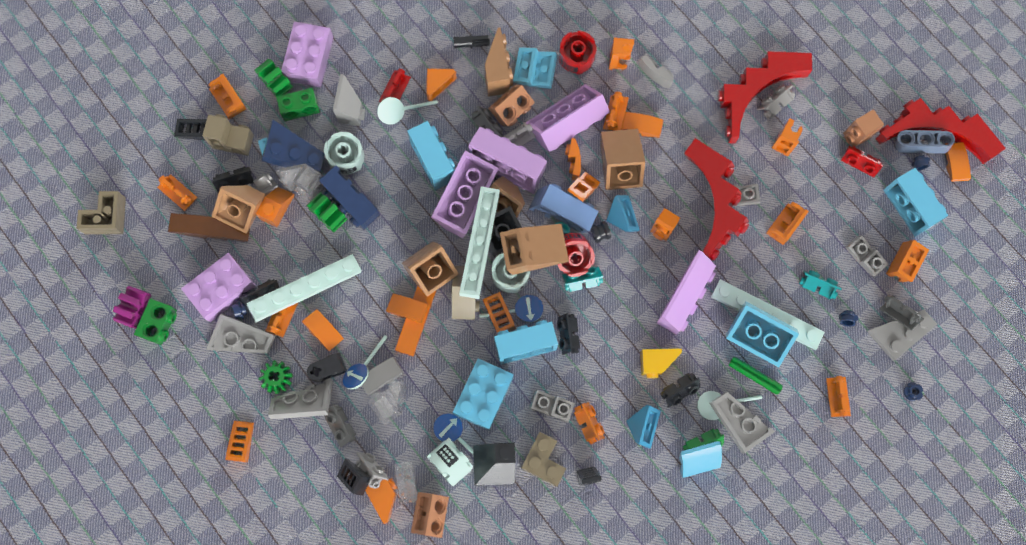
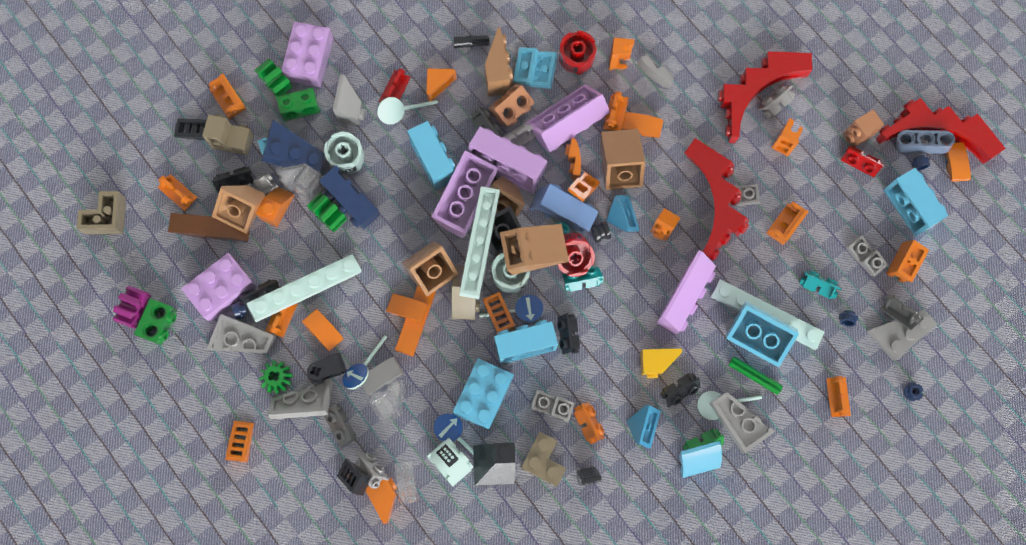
(429, 514): nougat brick -> none

